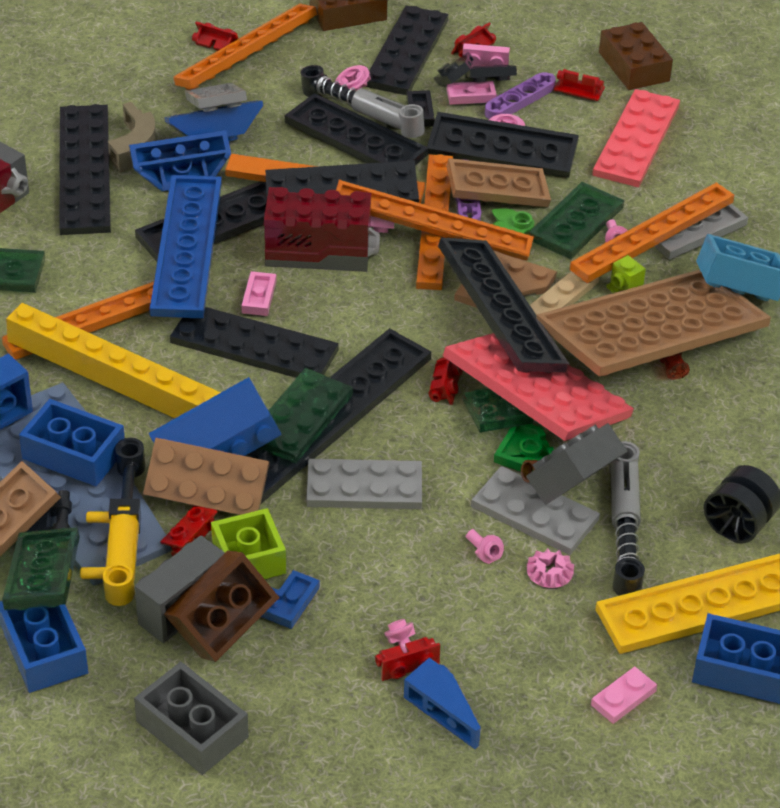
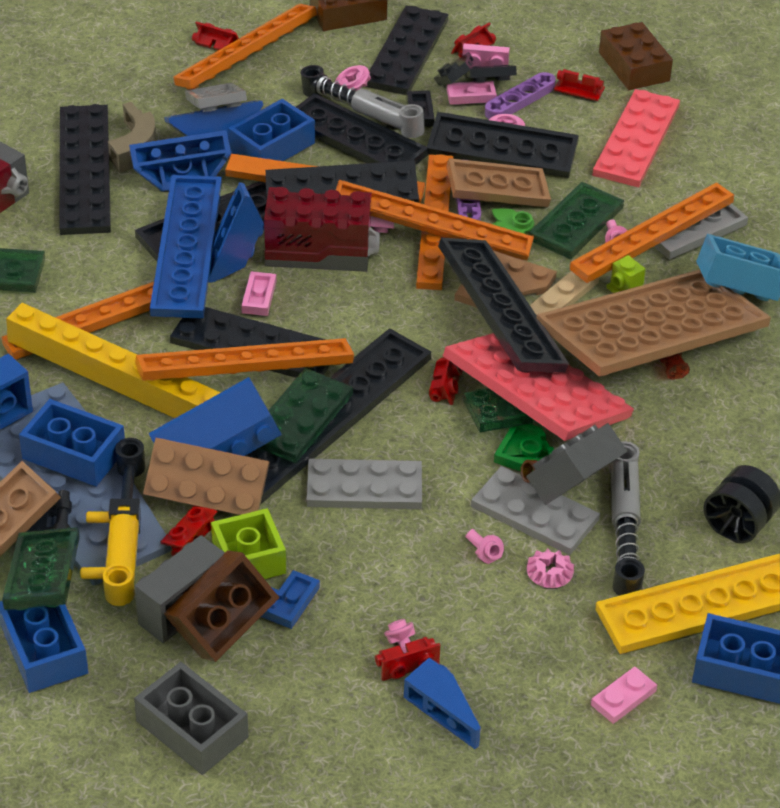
(236, 235): none -> blue wedge
(243, 359): none -> orange plate
(273, 132): none -> blue brick

